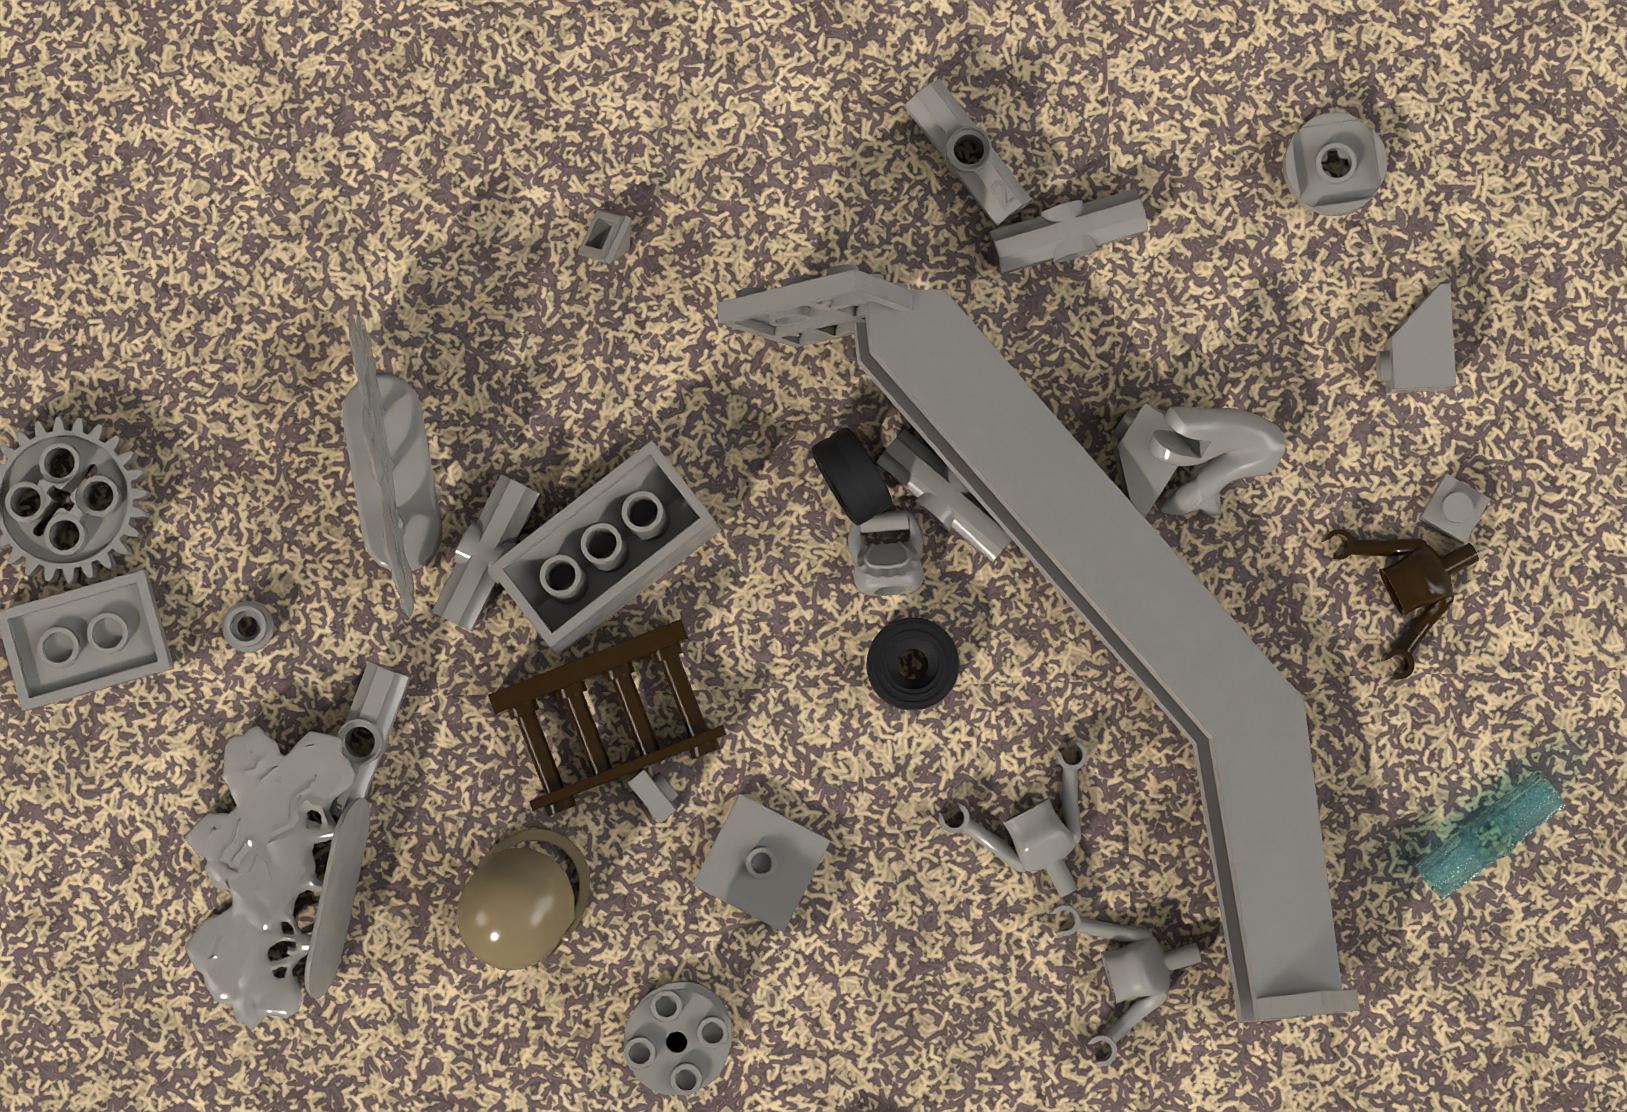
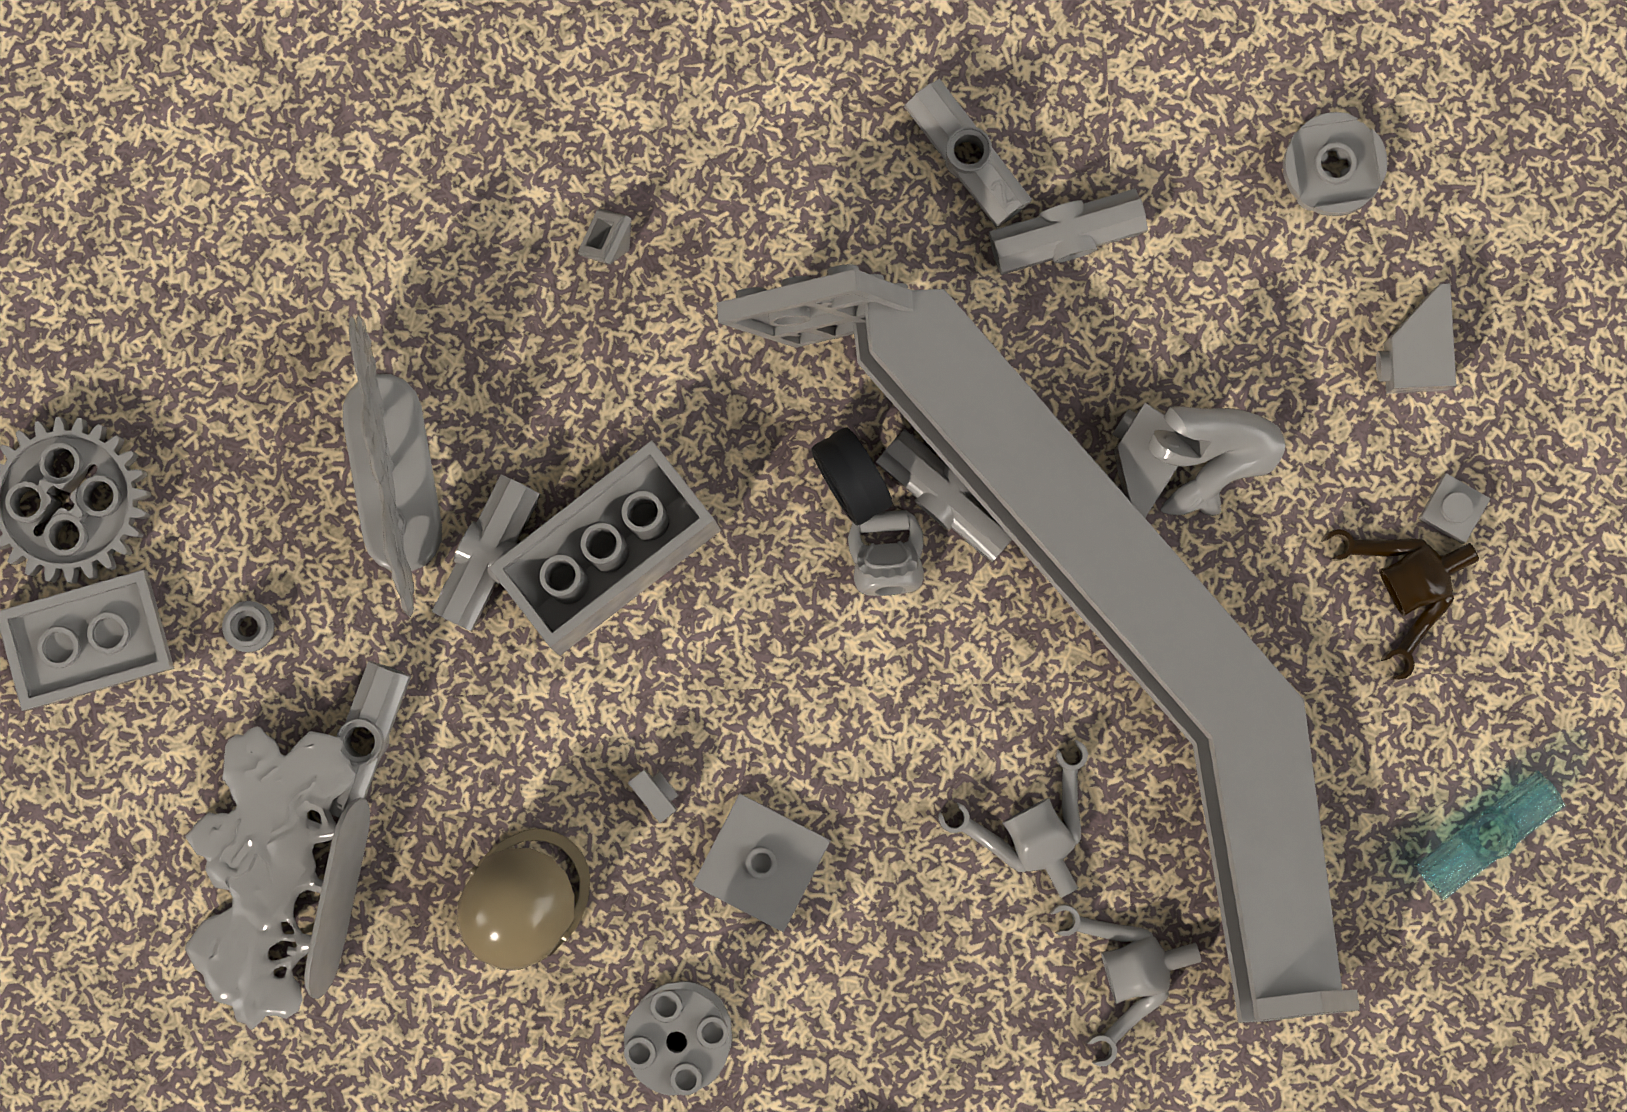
(569, 685): dark brown fence -> none
(940, 655): black tyre -> none

